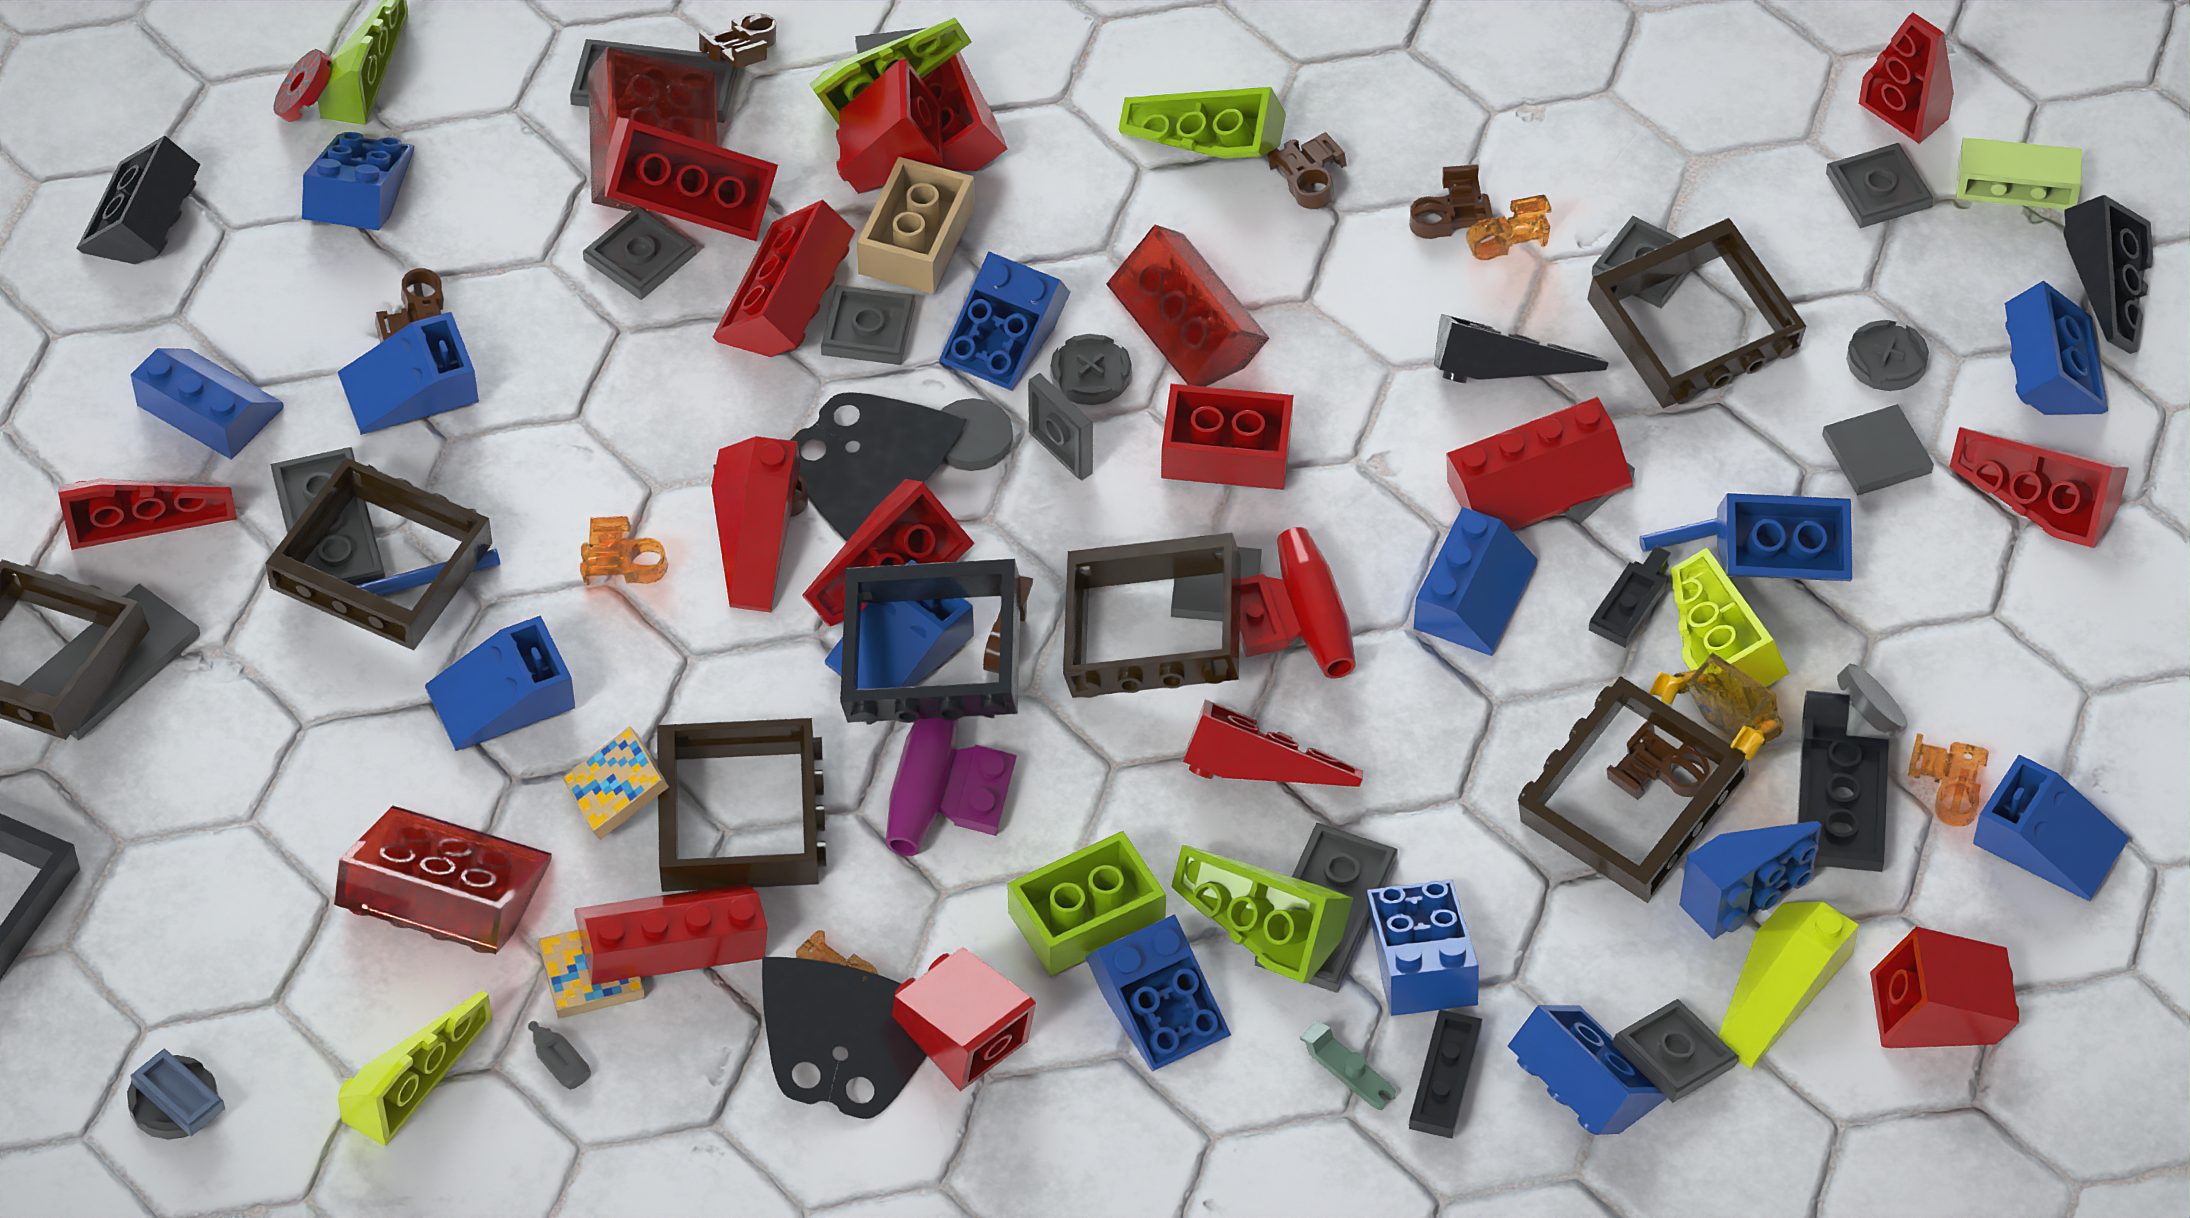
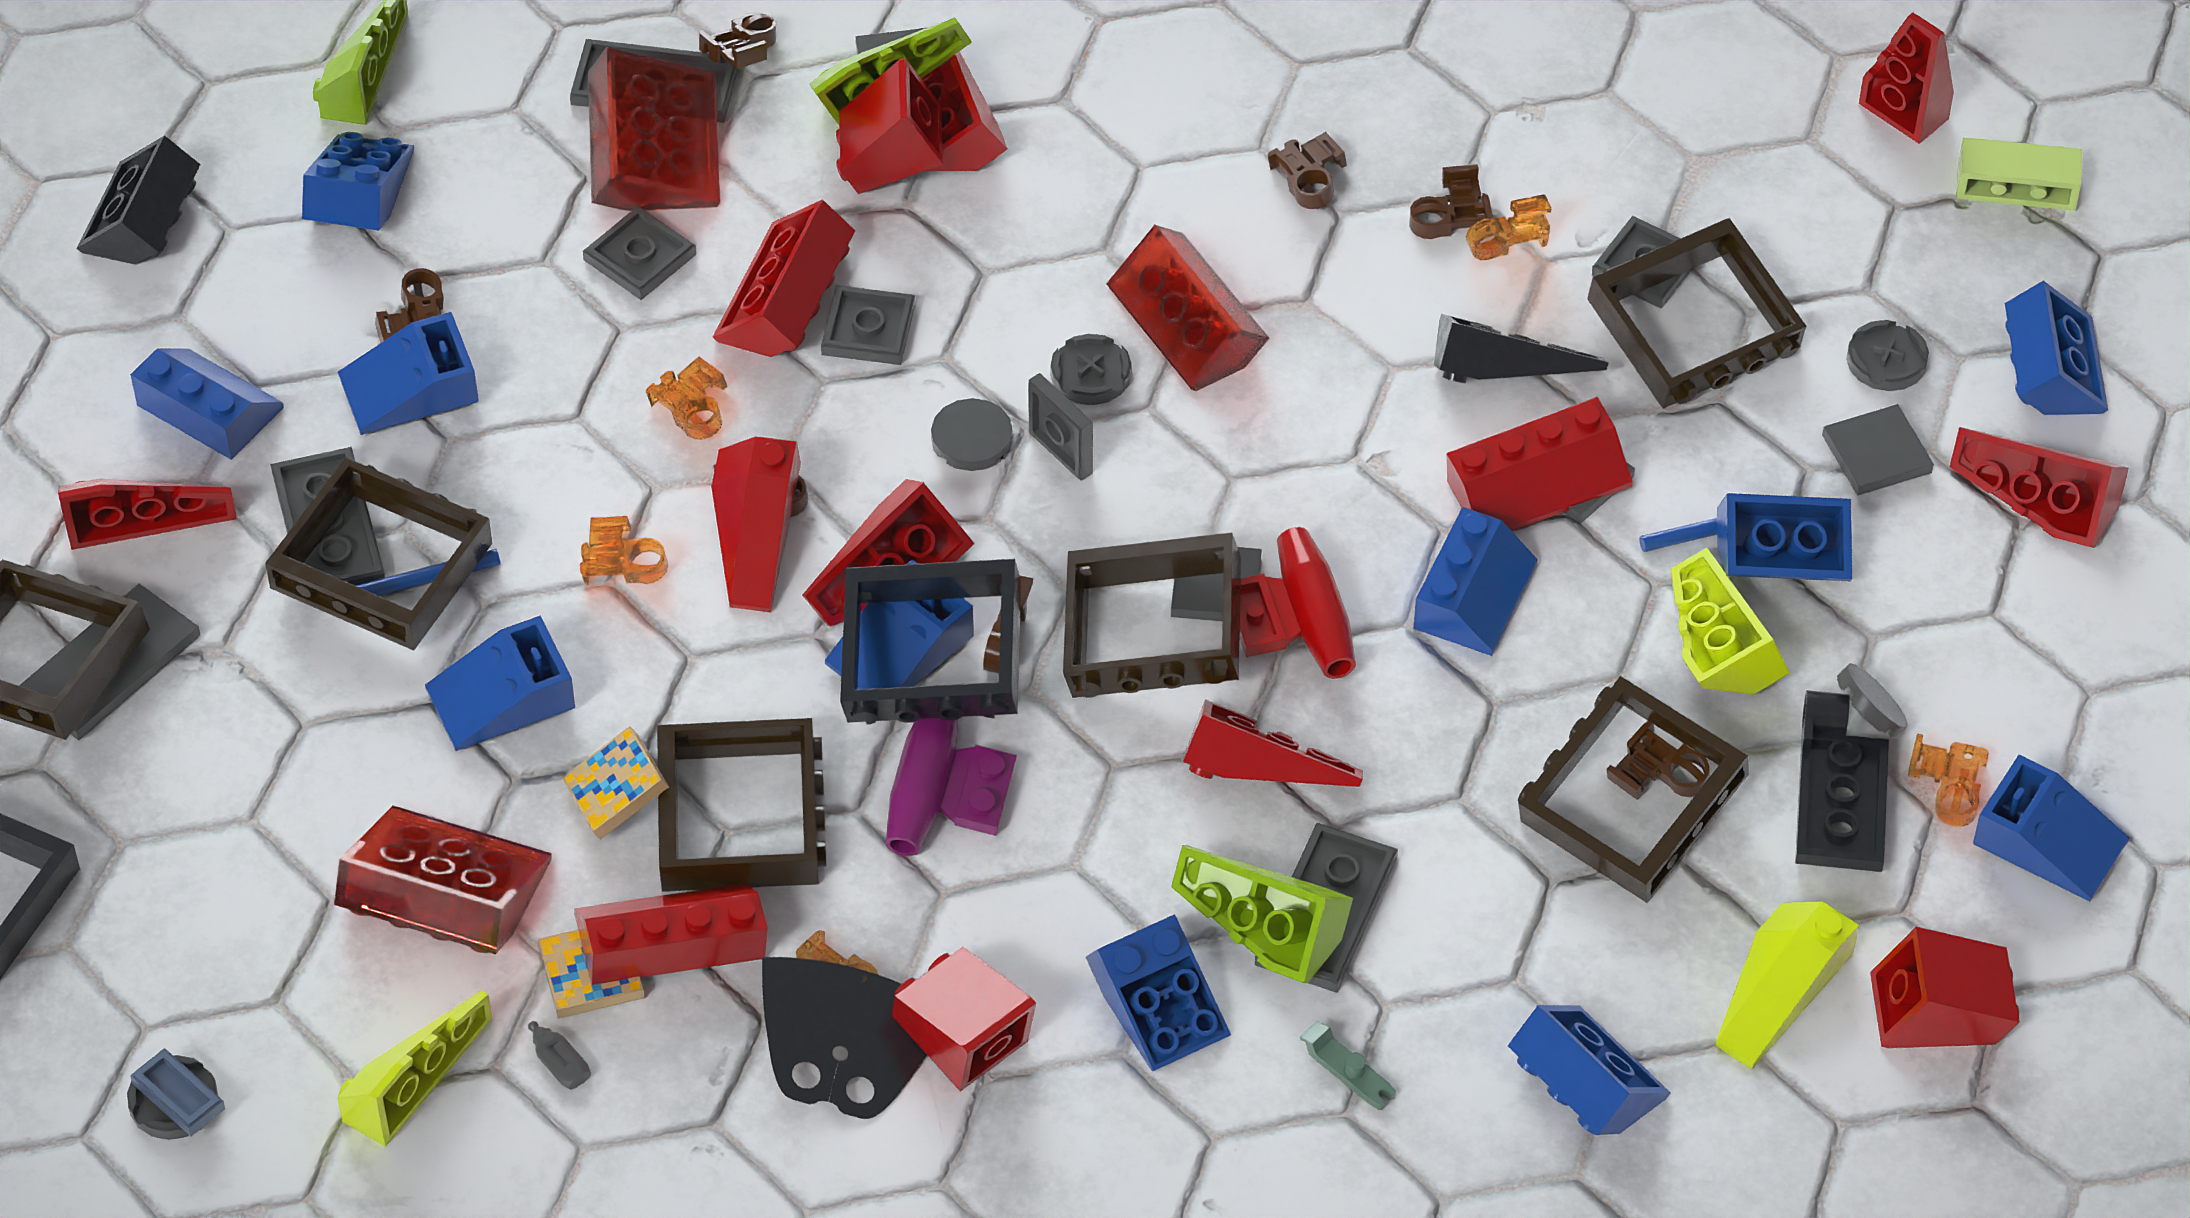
(302, 85): red tile -> none
(688, 178): red slope -> none
(690, 391): none -> clear orange piece
(895, 443): black piece -> none
(915, 225): tan brick -> none
(1004, 321): blue slope -> none
(1085, 902): lime brick -> none
(1208, 122): lime wedge -> none
(1227, 436): red brick -> none
(1423, 947): blue slope -> none
(1445, 1074): black plate -> none
(1631, 598): black hinge -> none
(1675, 1050): dark grey tile -> none
(1727, 701): clear yellow torso -> none
(1746, 873): blue slope -> none
(1879, 185): dark grey tile -> none
(2111, 254): black wedge -> none

